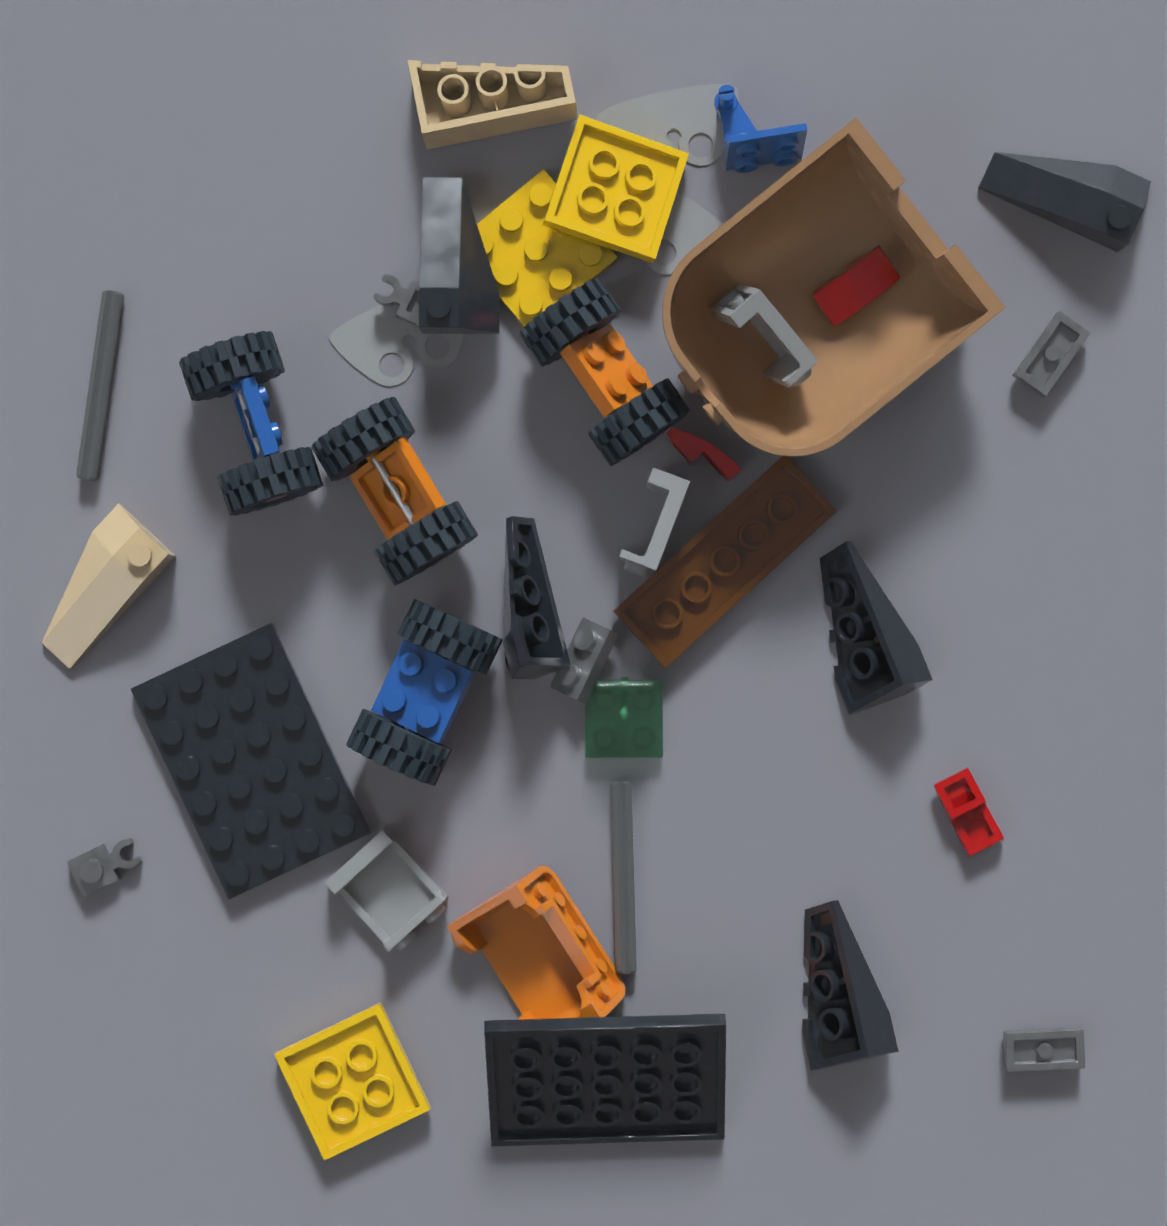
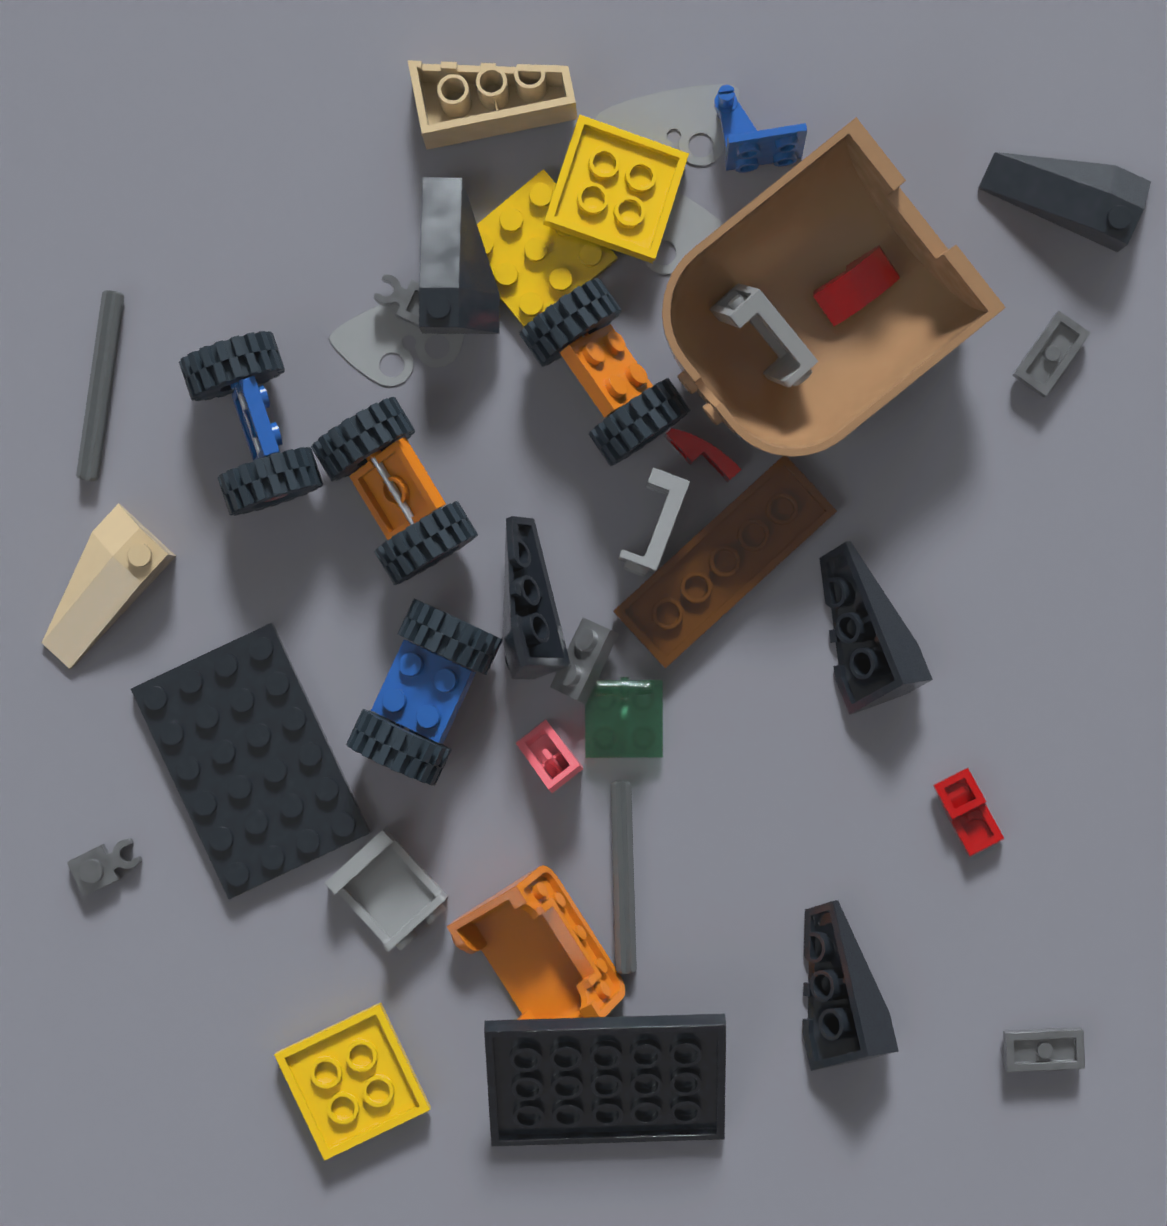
(549, 756): none -> coral slope

